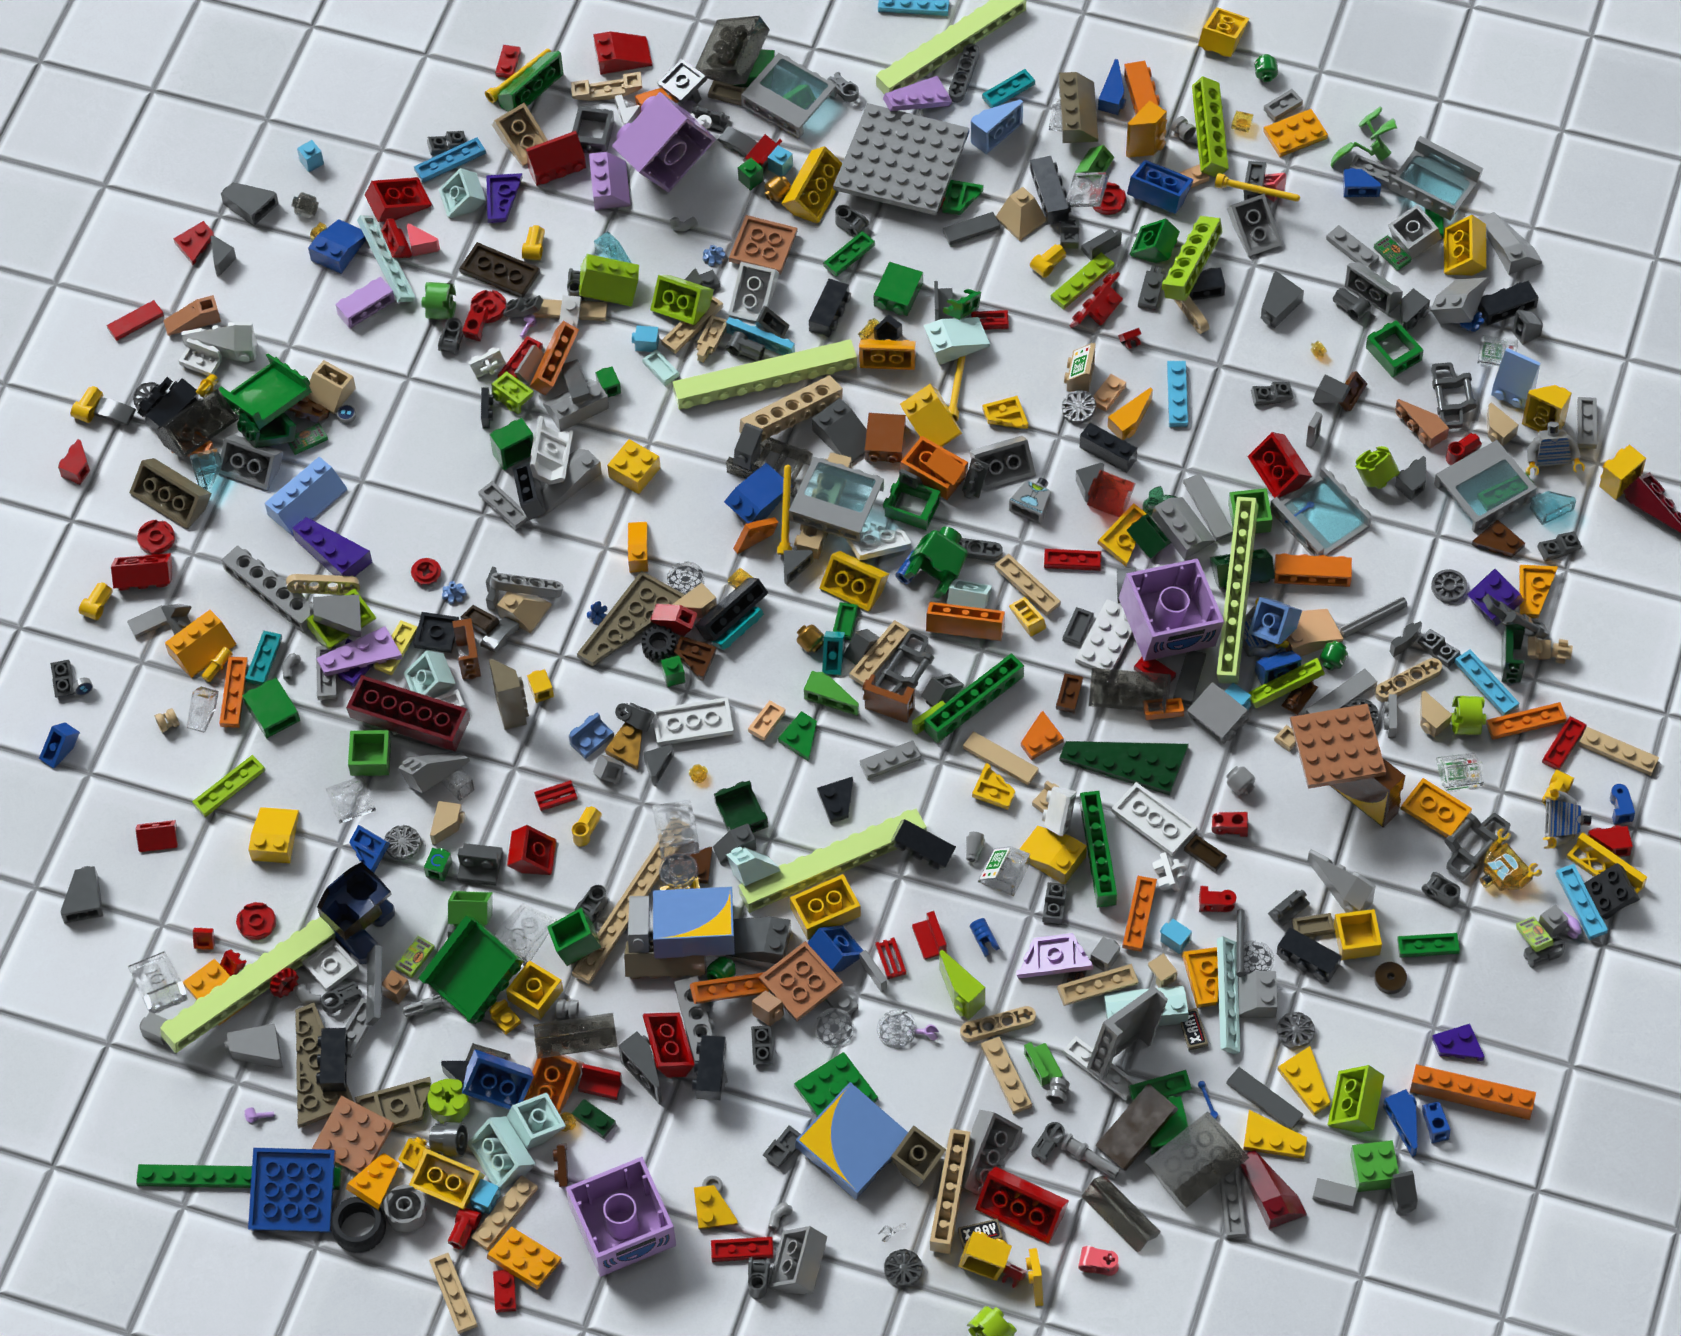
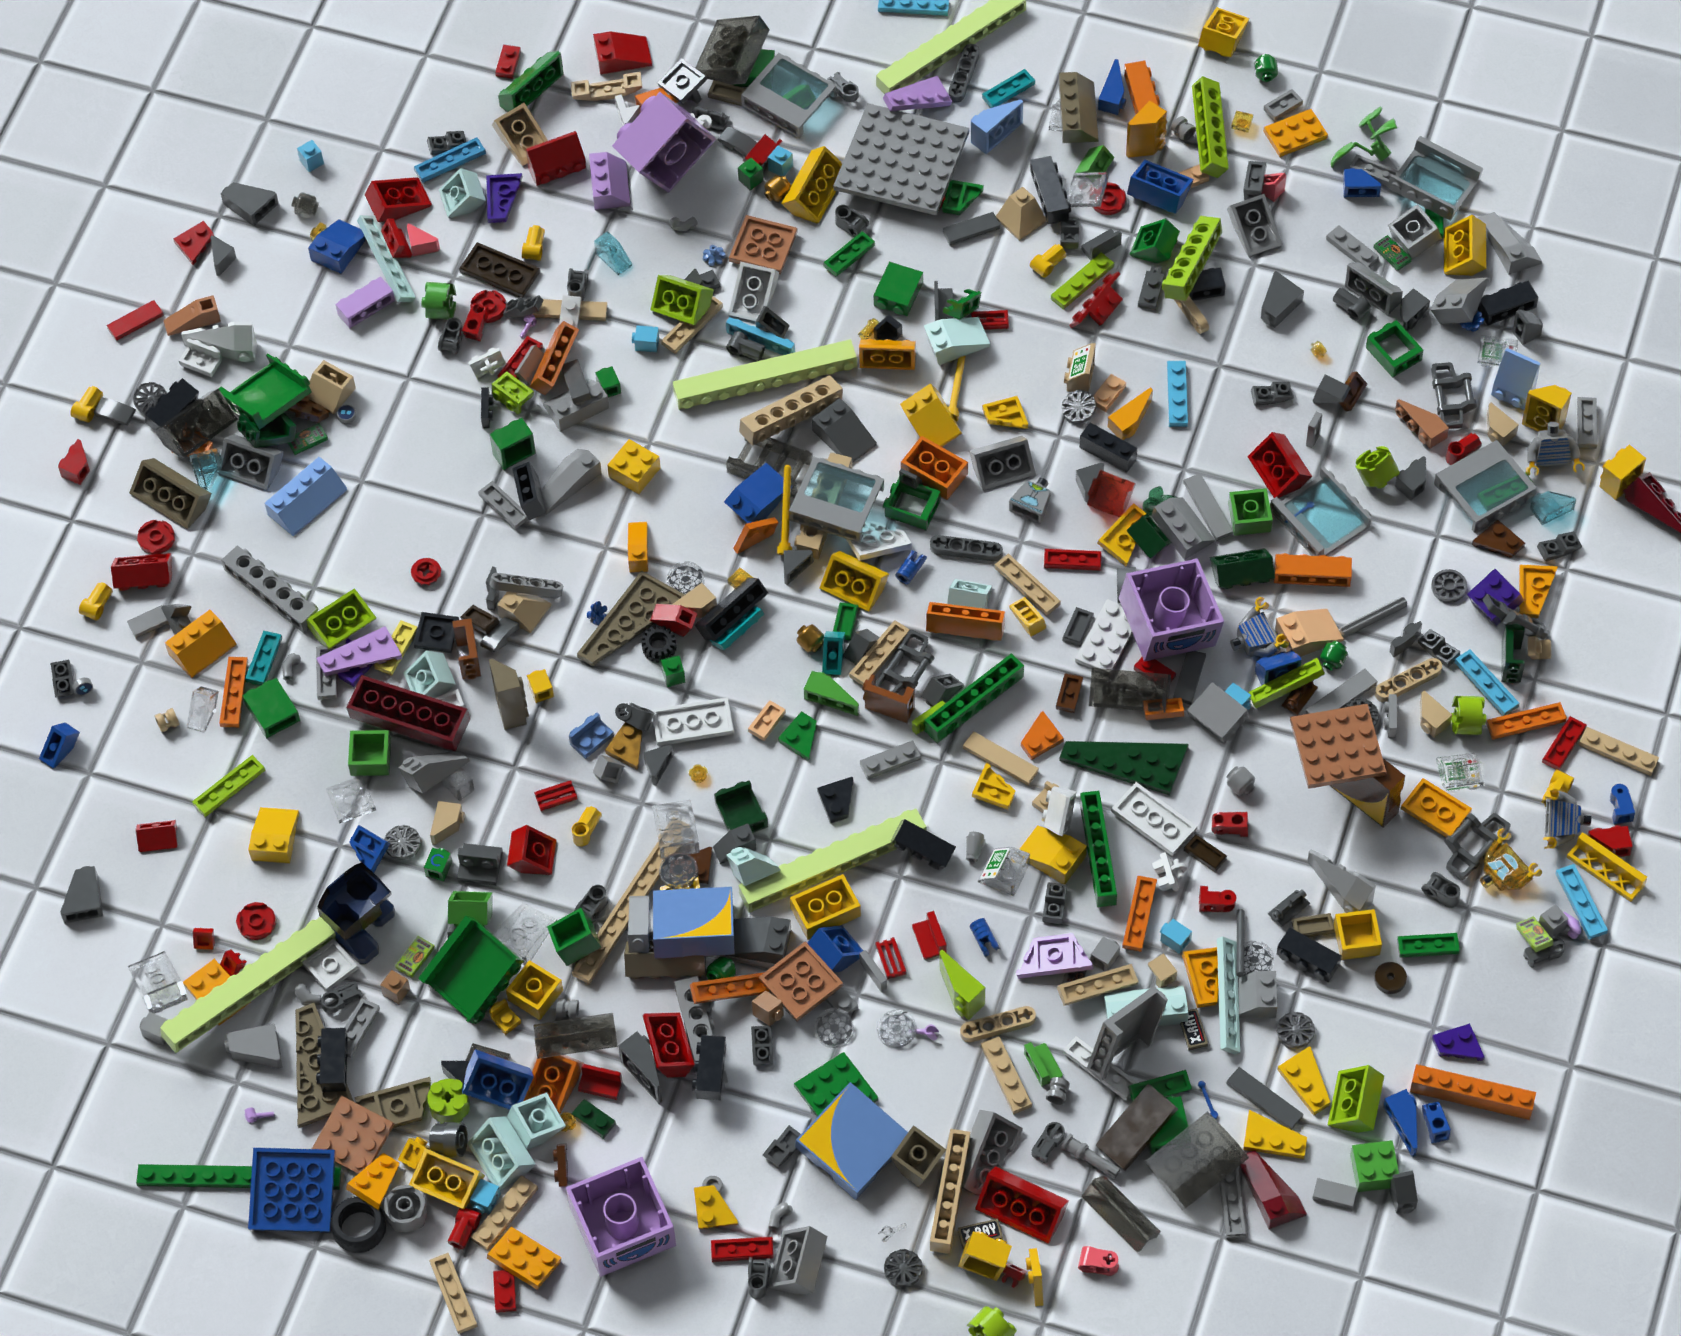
(156, 392): black wing -> none
(207, 385): yellow axle -> none
(216, 664): yellow axle -> none
(287, 975): red gear -> none
(323, 581): tan beam -> none
(331, 549): dark purple wedge -> none
(338, 613): light grey slope -> none
(374, 985): dark grey tile -> none
(422, 1006): light grey axle -> none
(453, 592): medium blue plant -> none
(492, 93): yellow piece -> none
(550, 453): white piece -> none
(592, 144): dark grey window -> none
(608, 279): lime slope -> none
(660, 367): light aqua tile -> none
(695, 655): reddish brown wing -> none
(710, 337): tan hinge -> none
(748, 446): dark grey slope -> none
(829, 308): black brick -> none
(885, 437): dark orange panel -> none
(940, 557): green piece -> none
(946, 467): orange slope -> none
(975, 478): dark grey hinge -> none
(1130, 335): red tile -> none
(1223, 181): yellow piece -> none
(1237, 590): yellowish green brick -> none
(1274, 620): medium blue slope -> none
(1285, 738): tan tile -> none
(1561, 651): tan gear -> none
(1611, 891): black brick -> none

